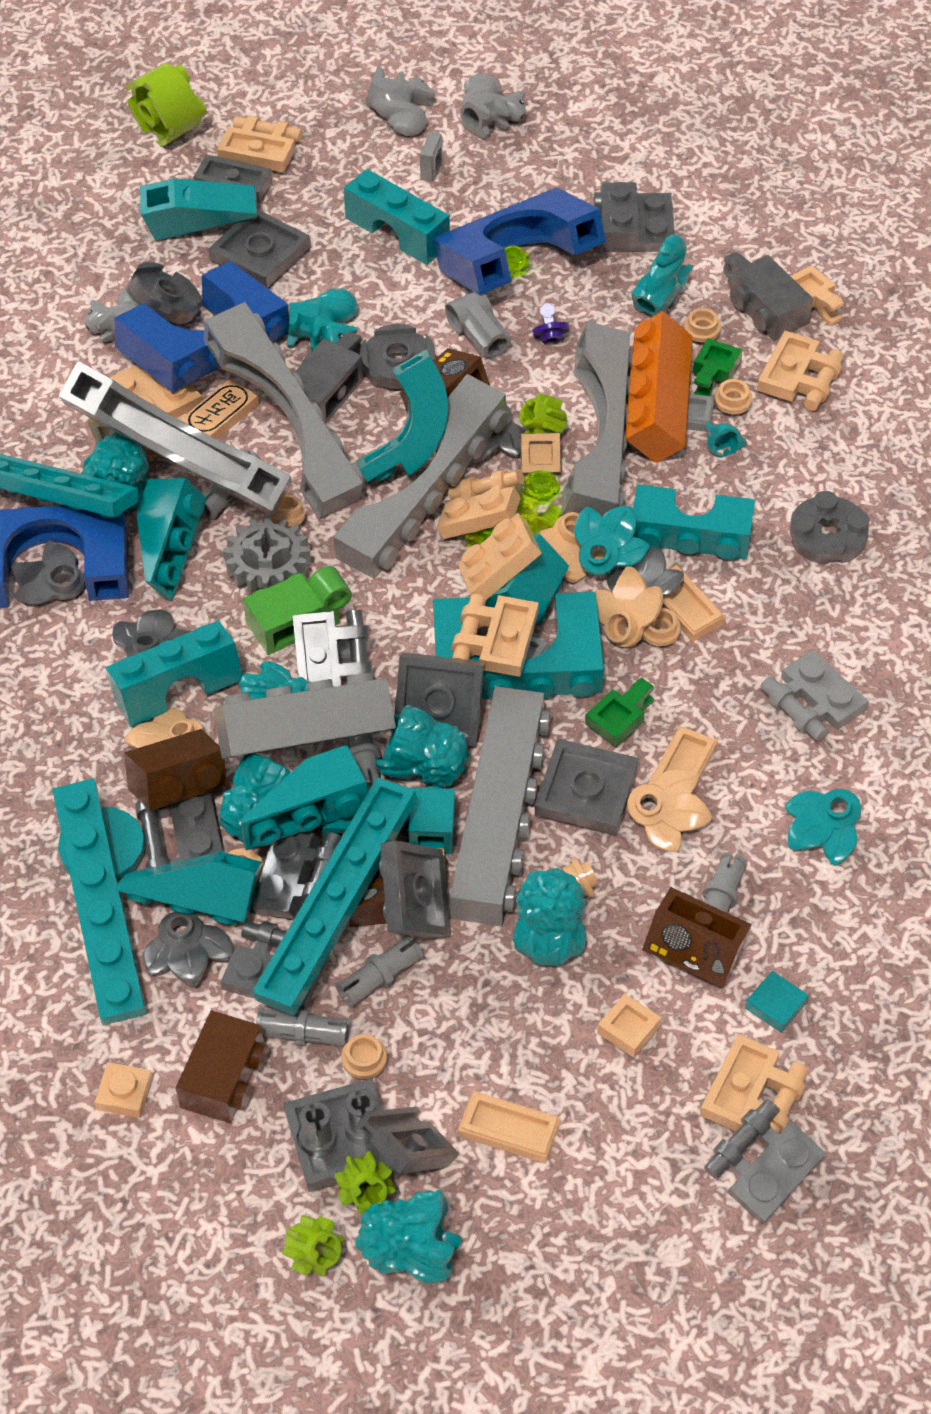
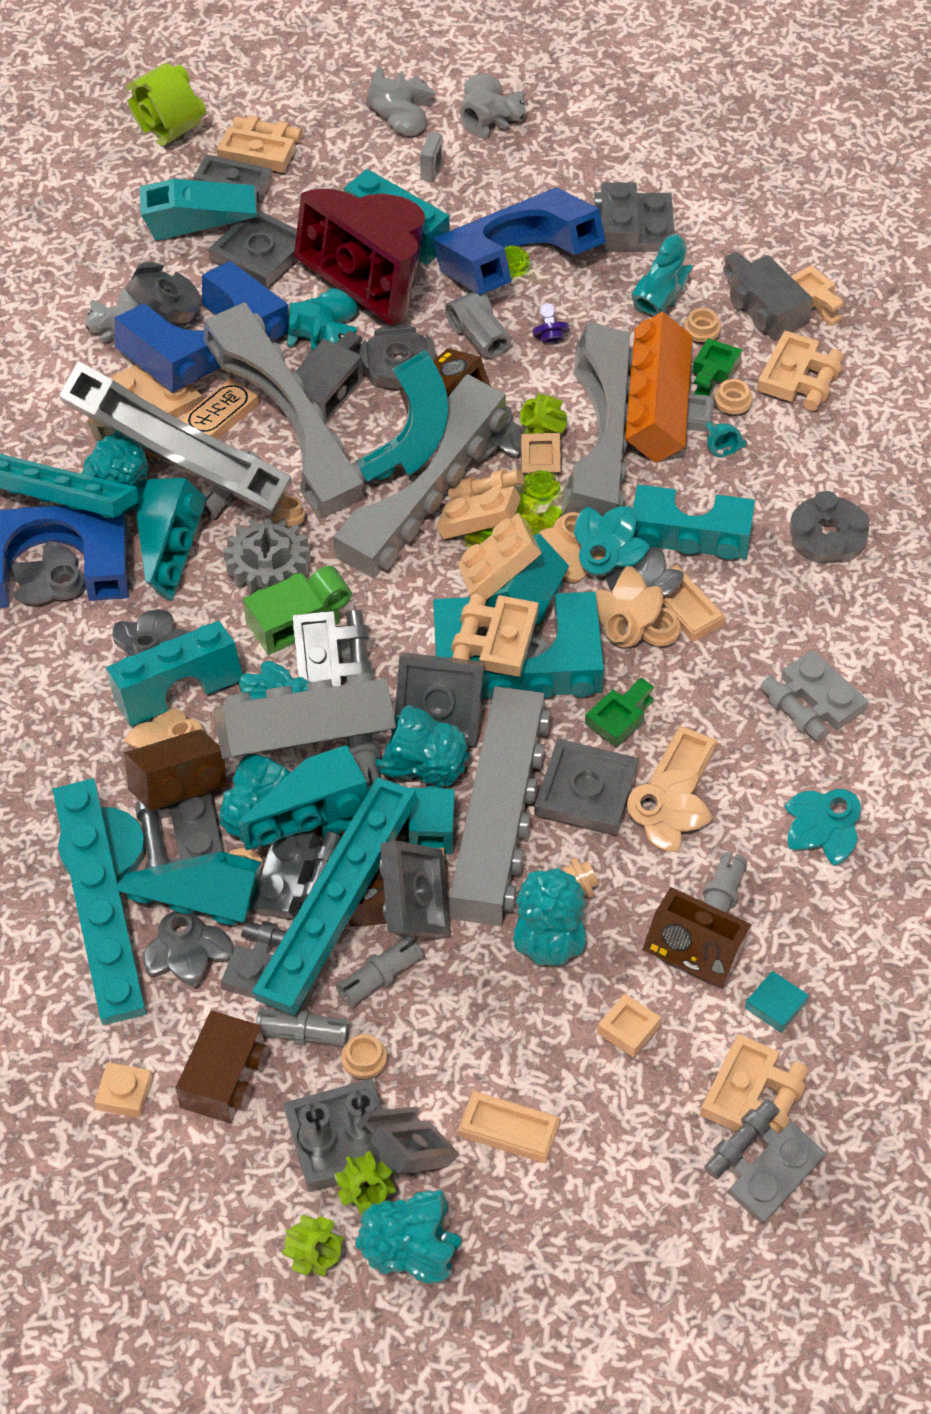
(363, 246): none -> dark red brick

